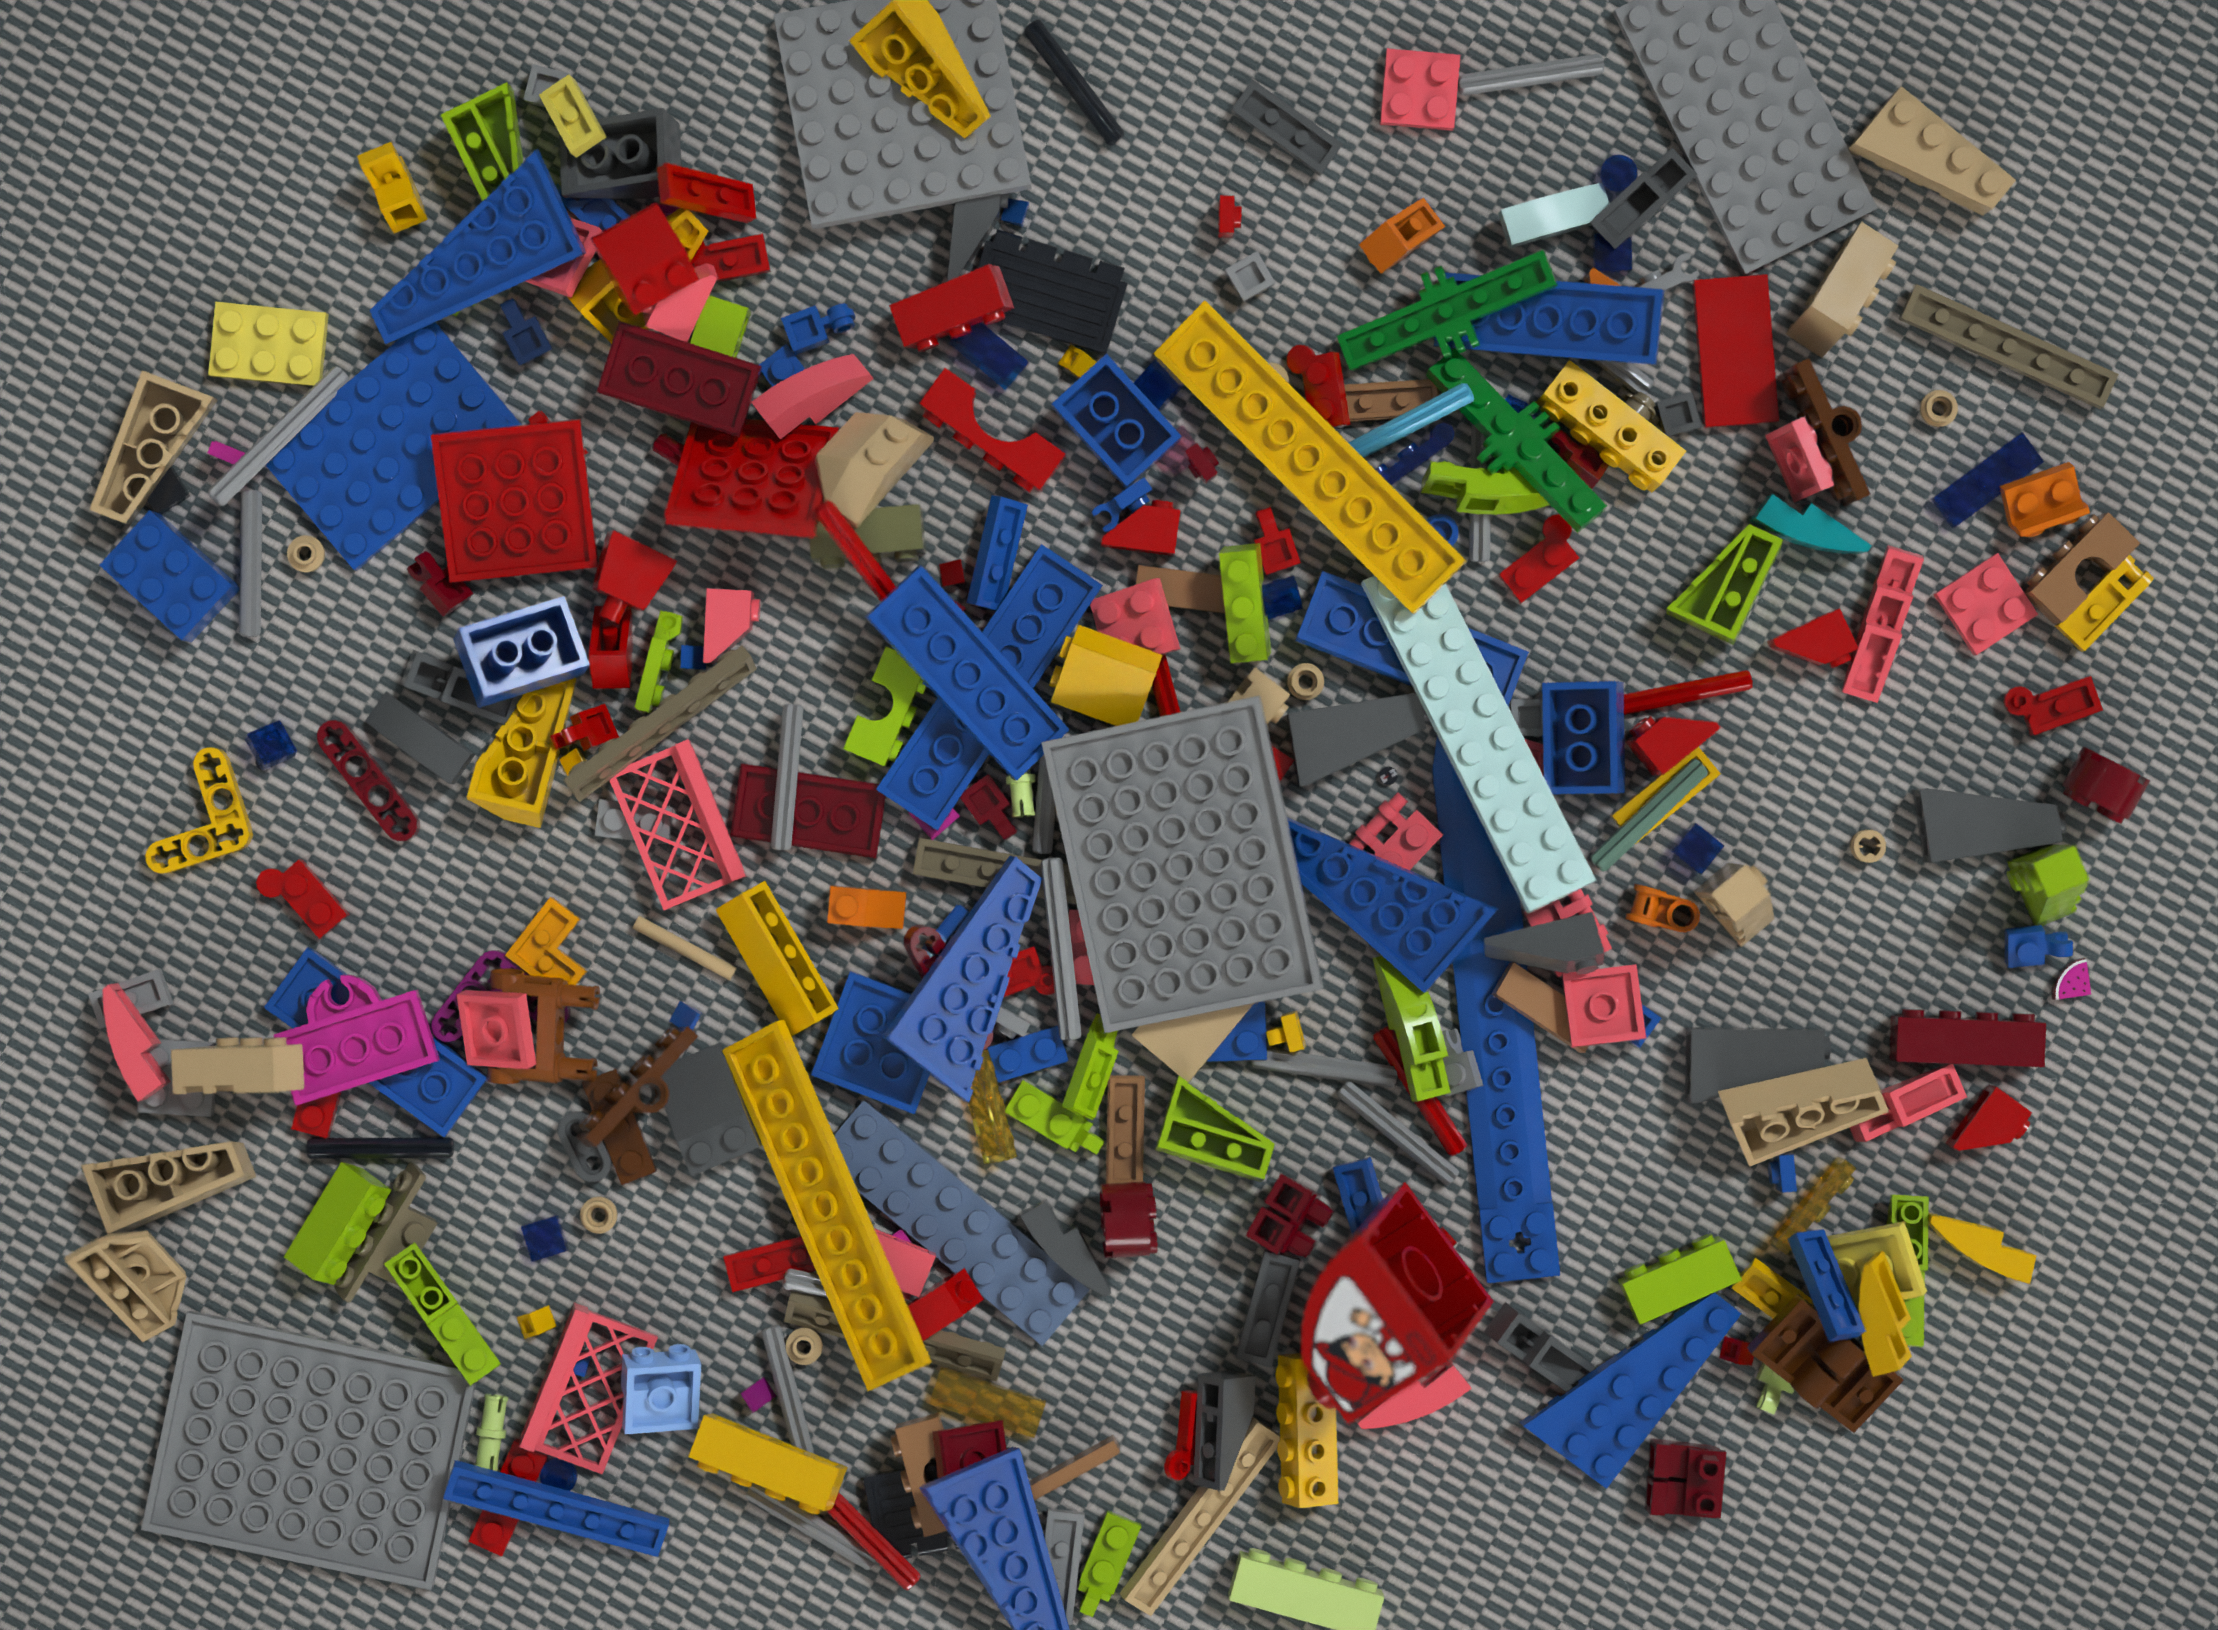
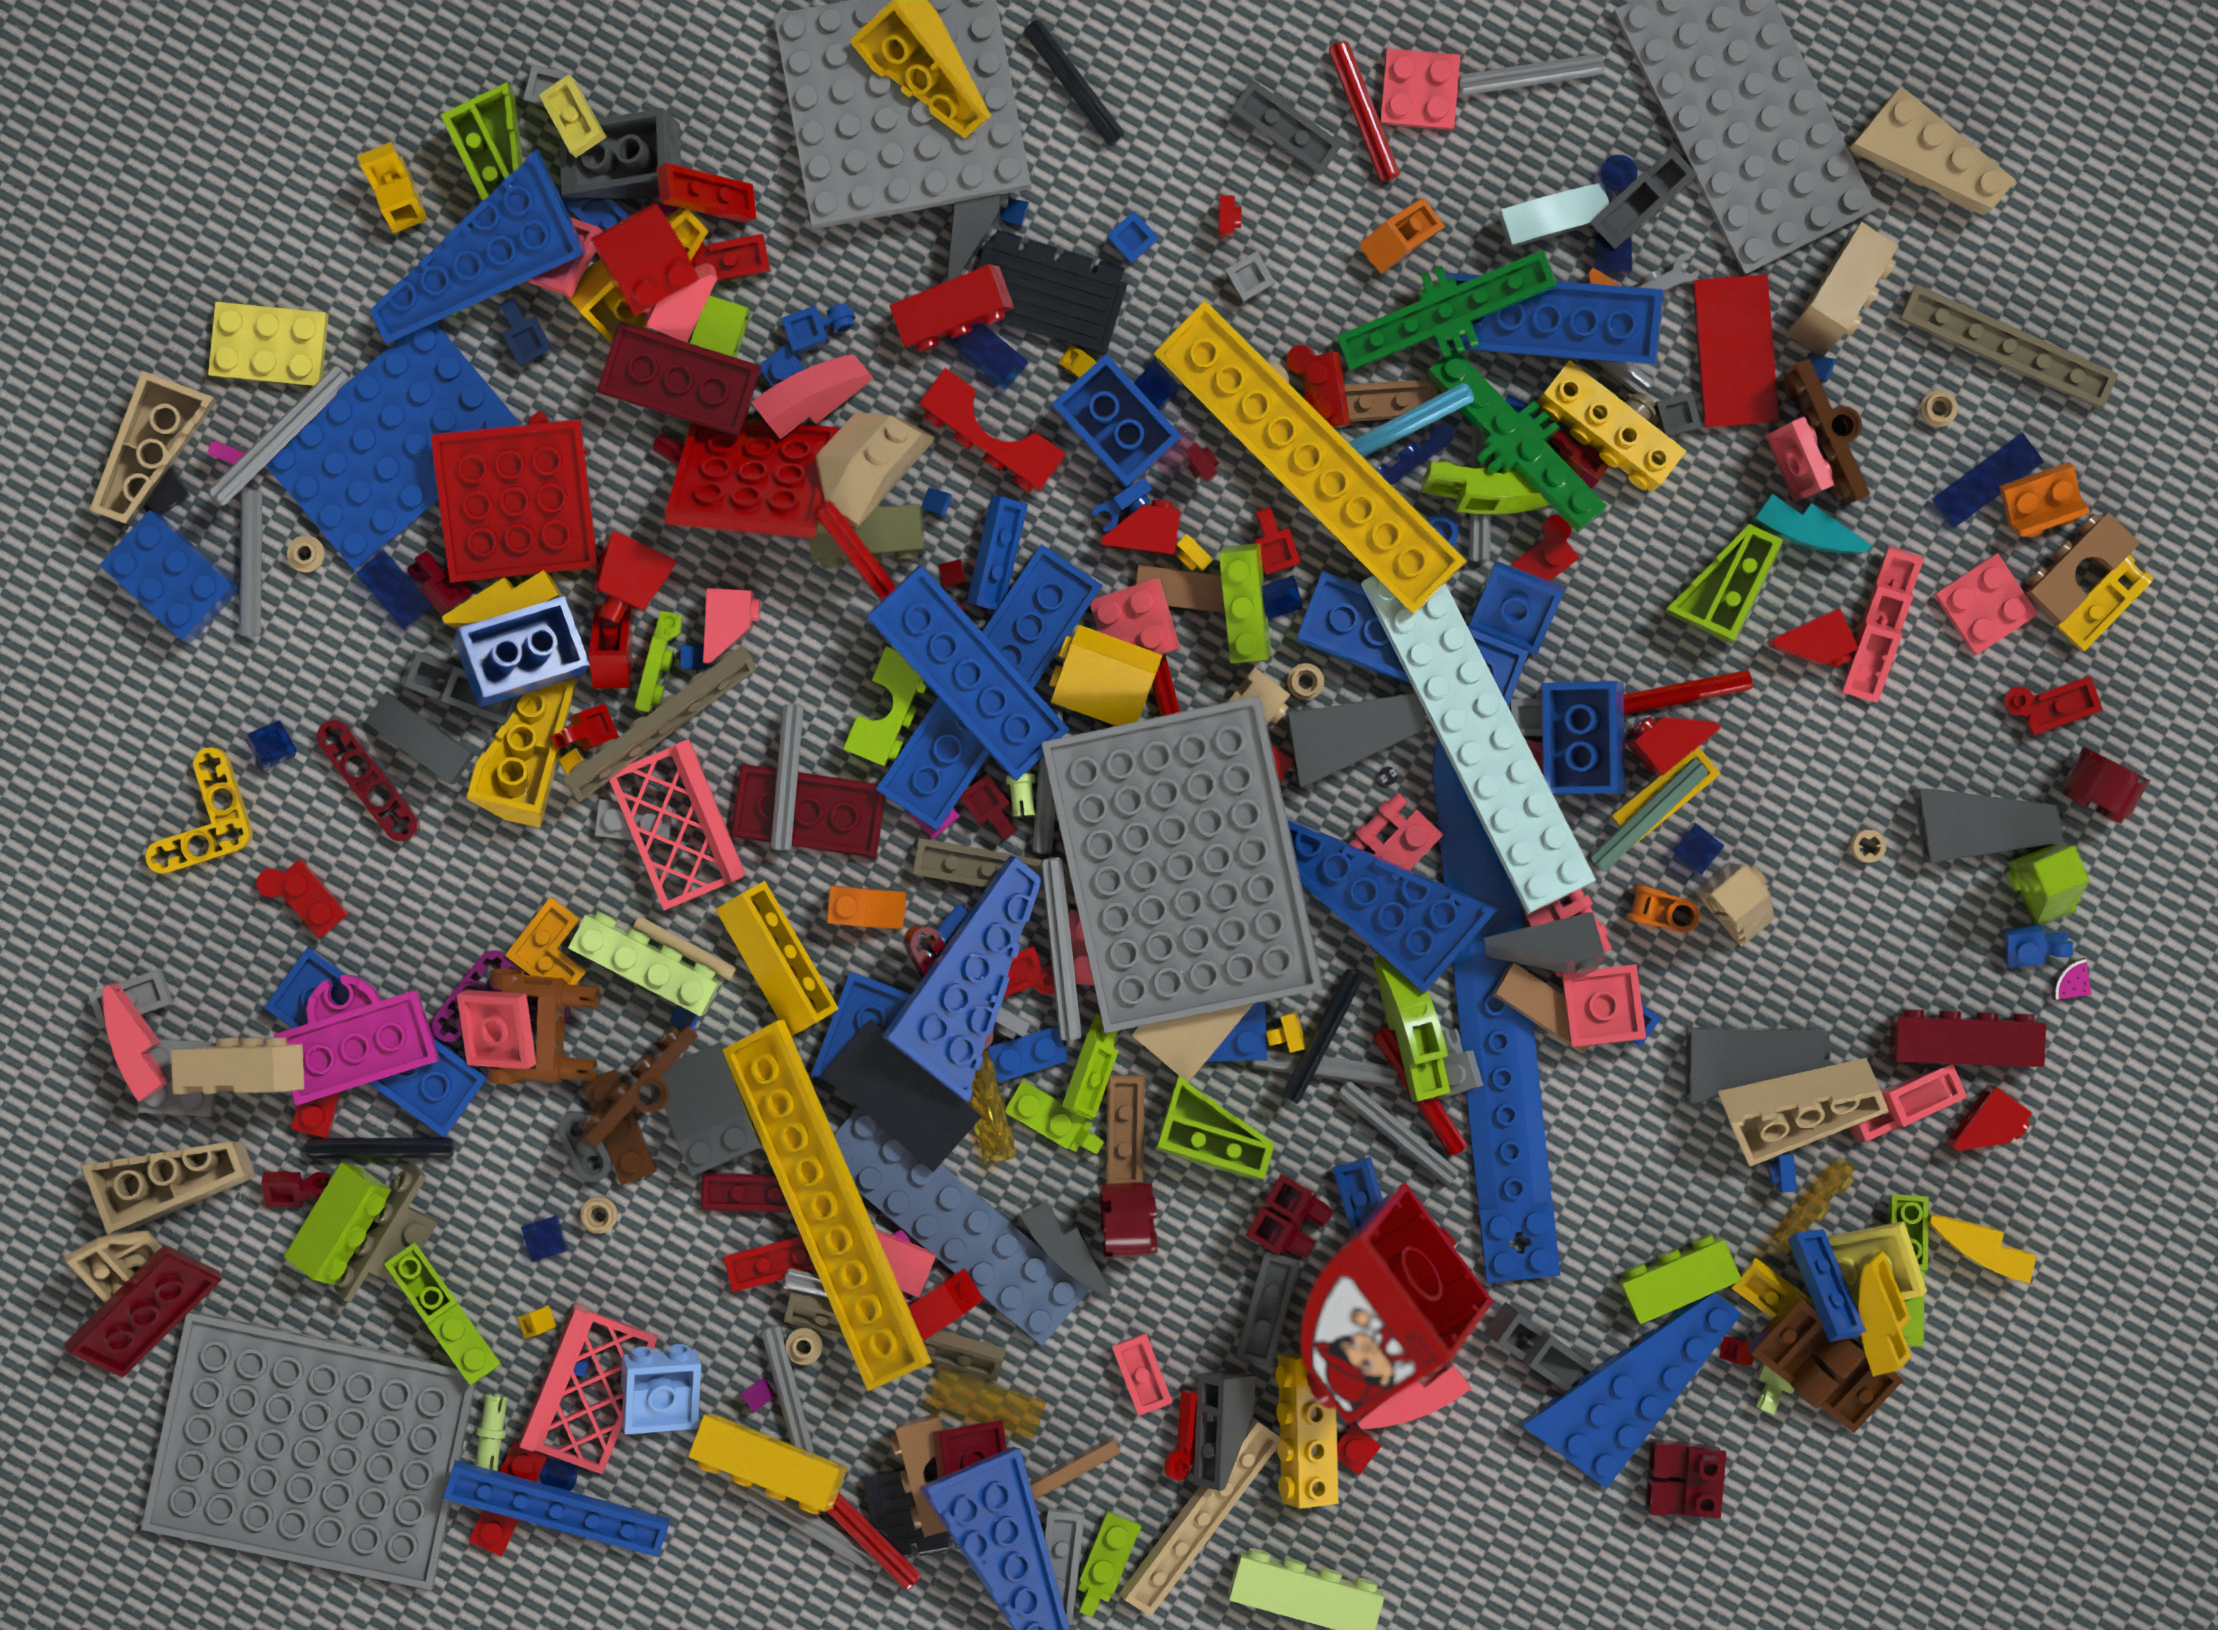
(143, 1311): none -> dark red tile
(290, 1190): none -> dark red plate
(394, 589): none -> clear blue plate
(503, 599): none -> yellow slope
(645, 964): none -> yellowish green brick
(742, 1192): none -> dark red tile
(901, 1096): none -> black tile
(936, 501): none -> blue piece
(1132, 237): none -> blue plate
(1142, 1374): none -> coral plate
(1192, 554): none -> yellow plate
(1322, 1036): none -> black axle
(1356, 1448): none -> red plate
(1364, 111): none -> red axle
(1516, 607): none -> blue plate
(1822, 366): none -> blue piece

